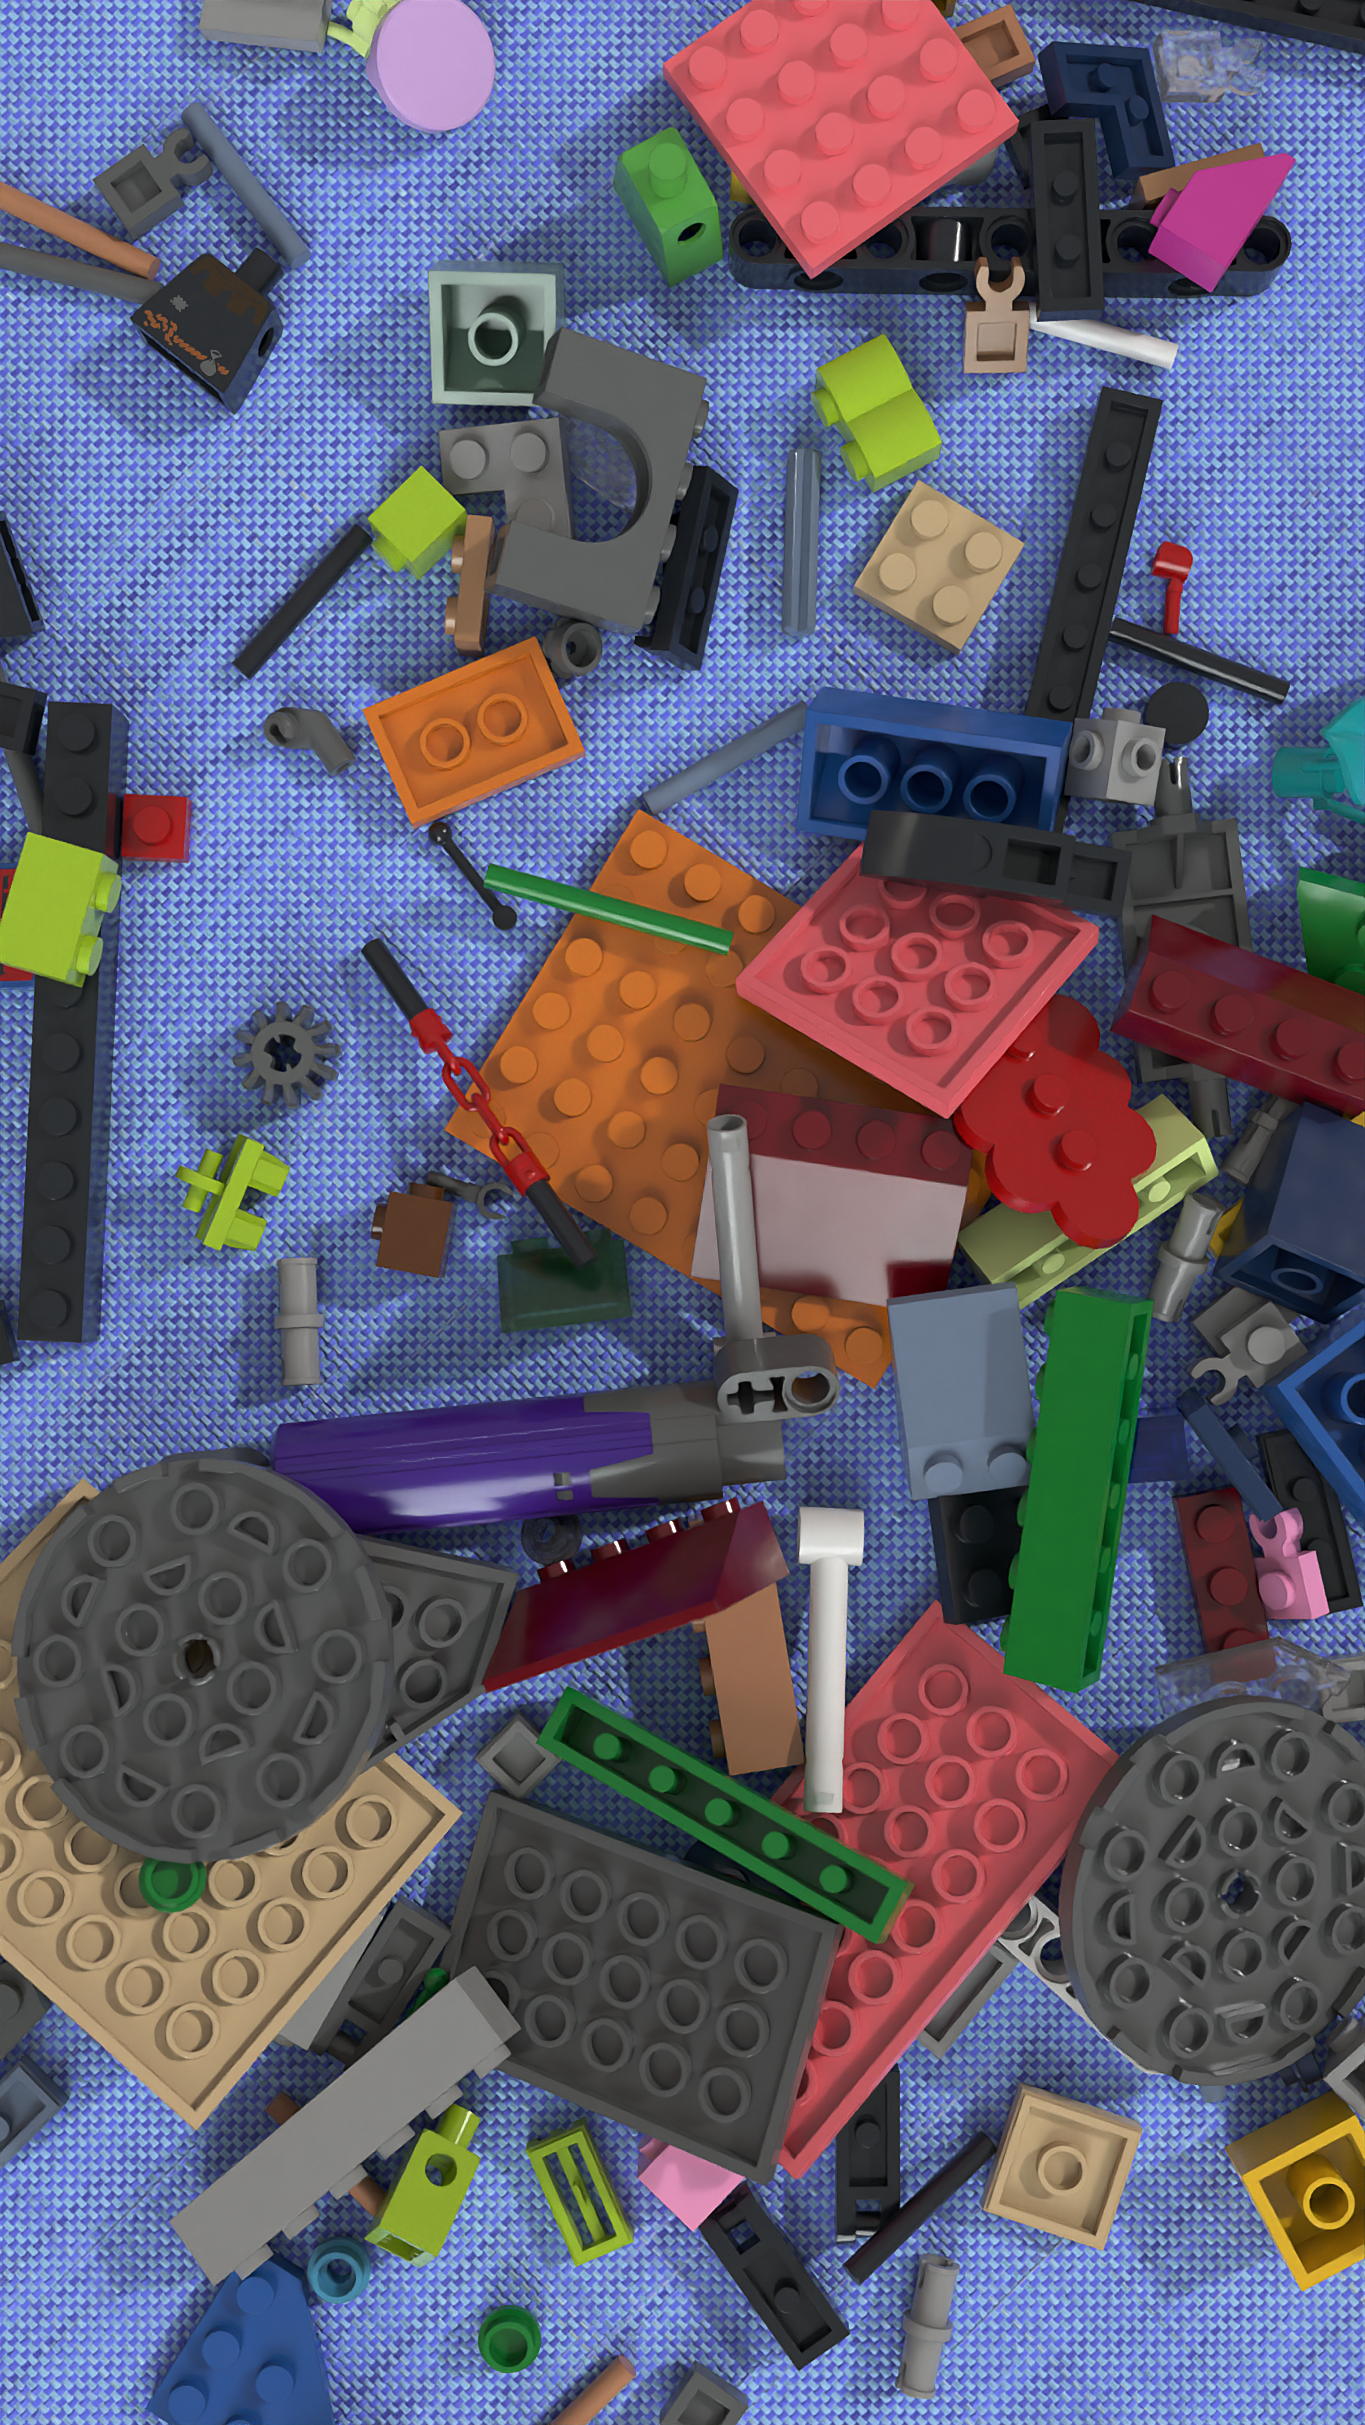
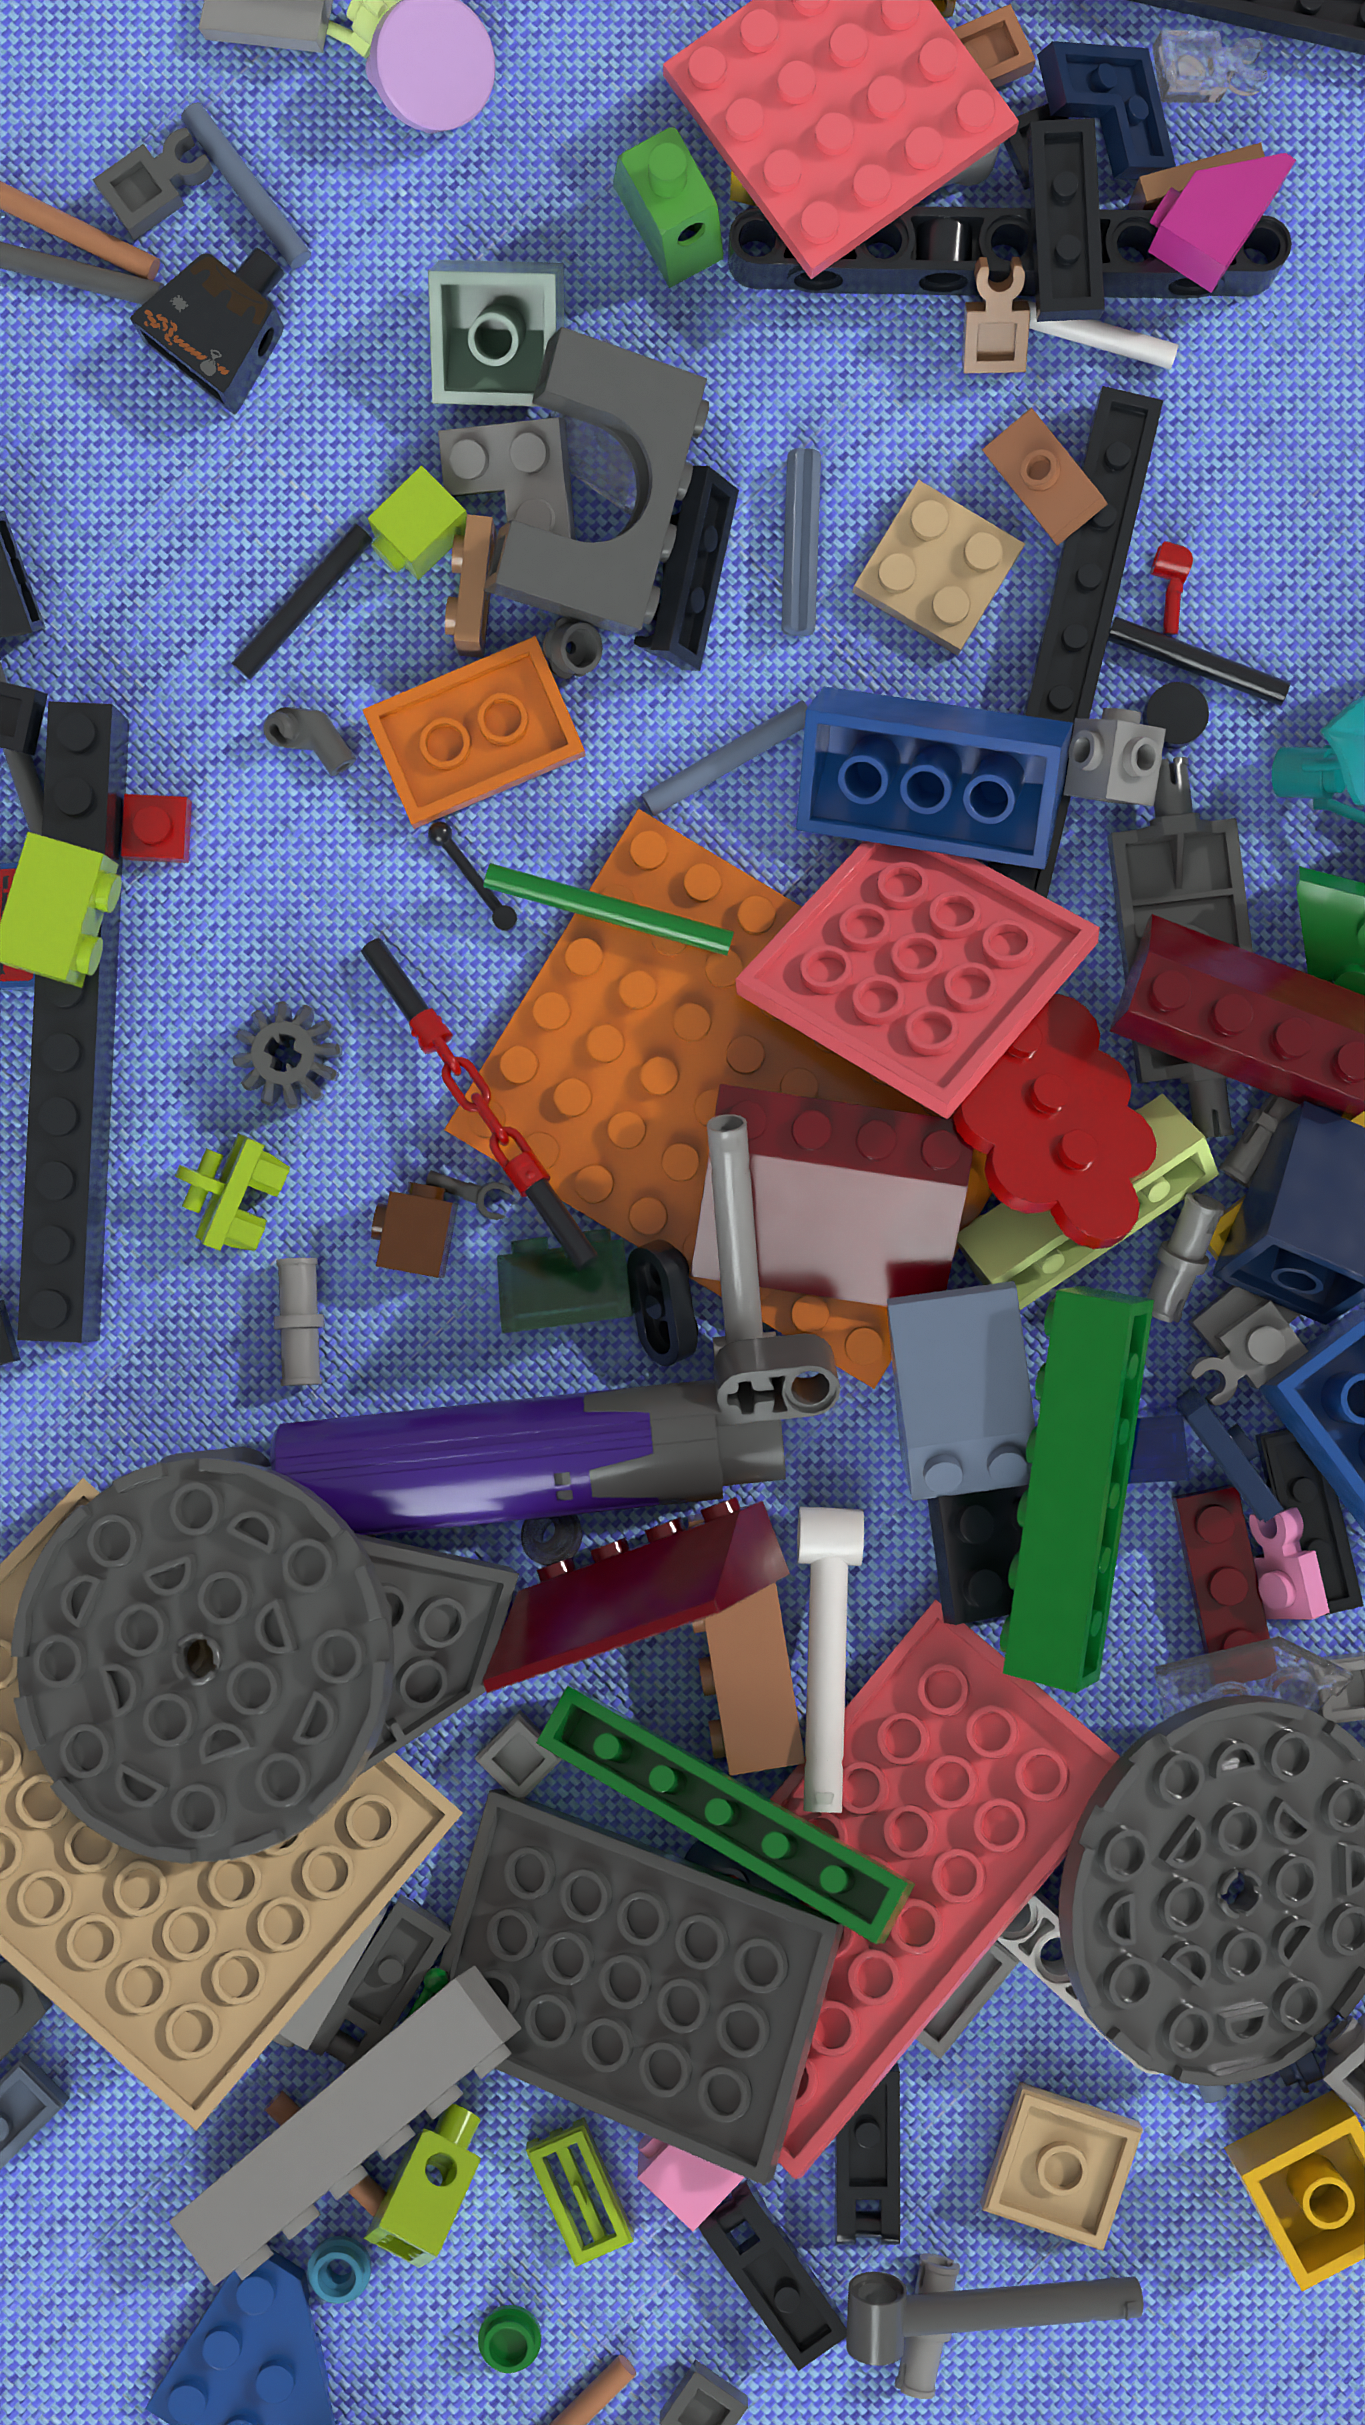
(171, 1885): green plate -> none
(662, 1302): none -> black plate
(876, 414): lime brick -> none
(884, 2314): none -> dark grey piece
(919, 2208): black bar -> none
(995, 861): black slope -> none
(1044, 476): none -> nougat plate

